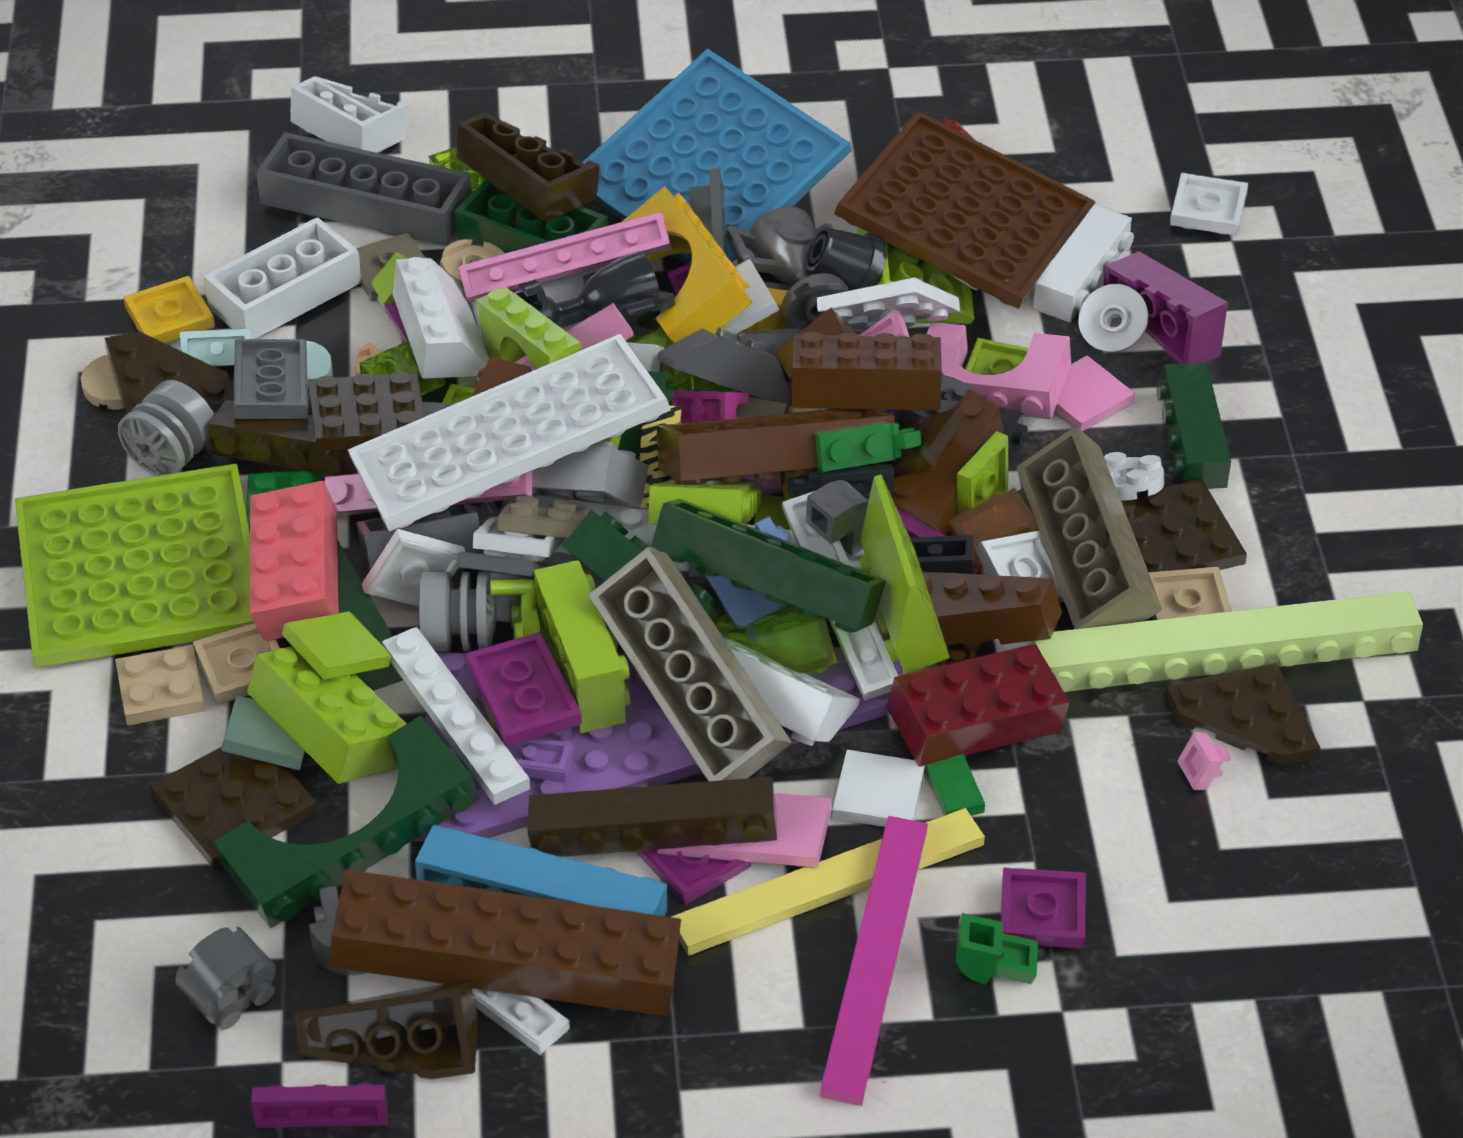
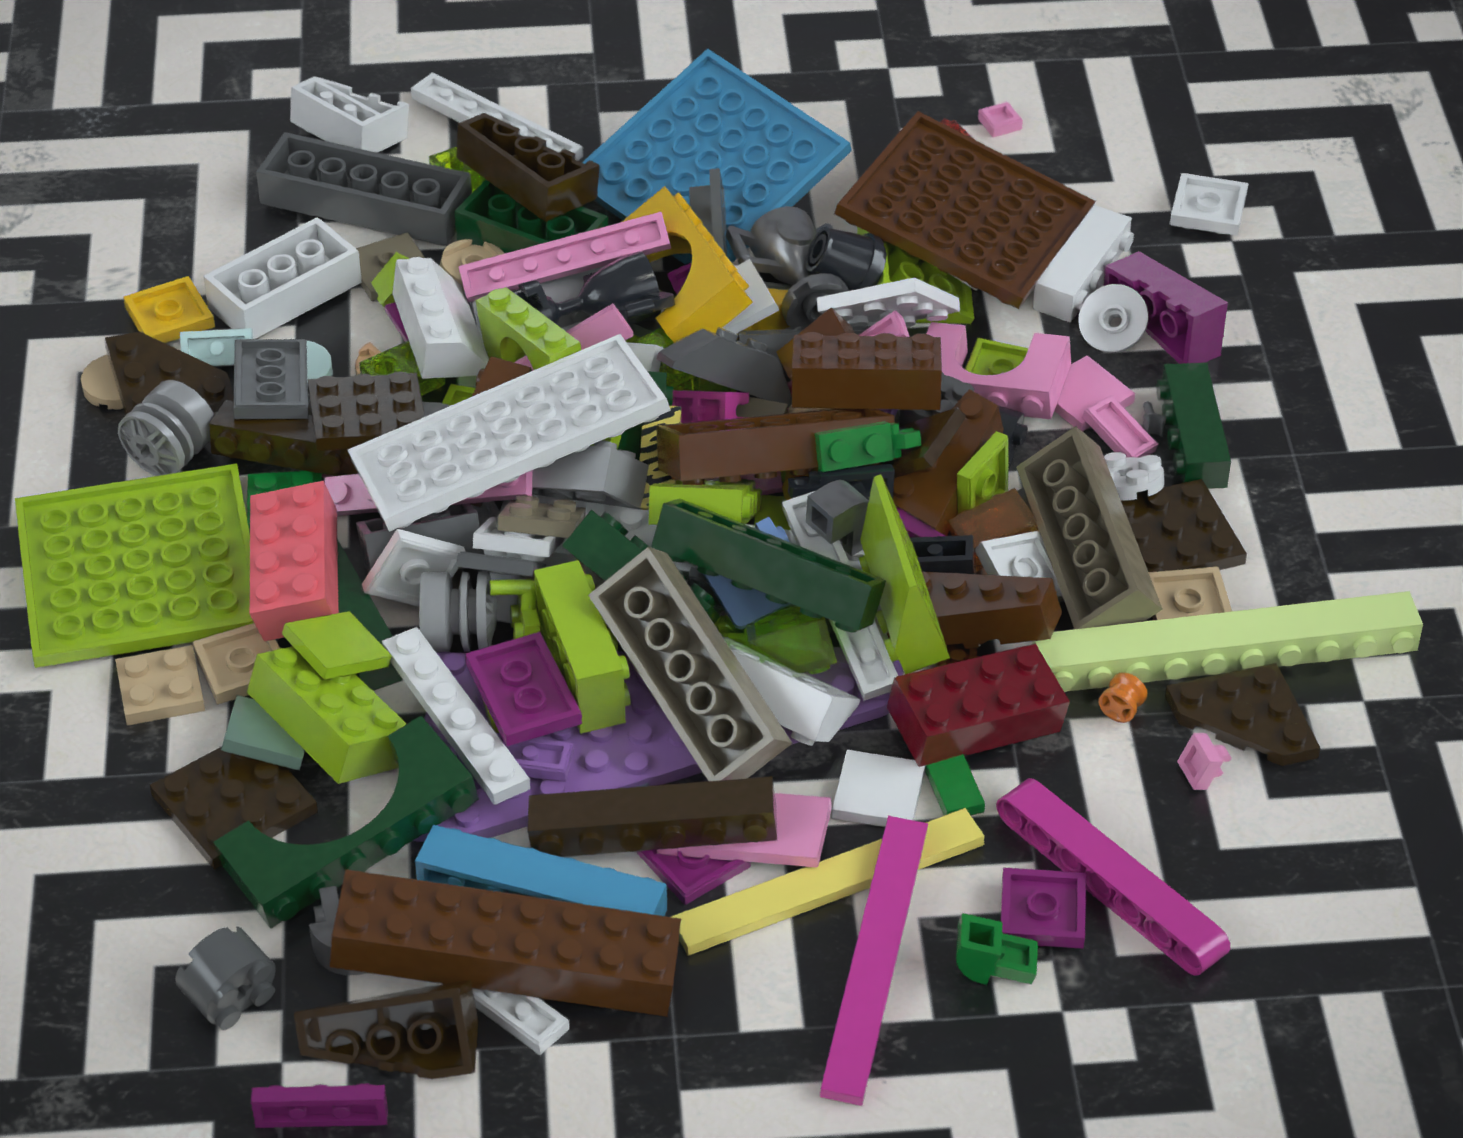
(463, 104): none -> white plate
(1000, 119): none -> bright pink tile
(1114, 877): none -> dark pink beam
(1119, 428): none -> bright pink tile
(1123, 697): none -> orange wheel
(1153, 422): none -> dark grey hand

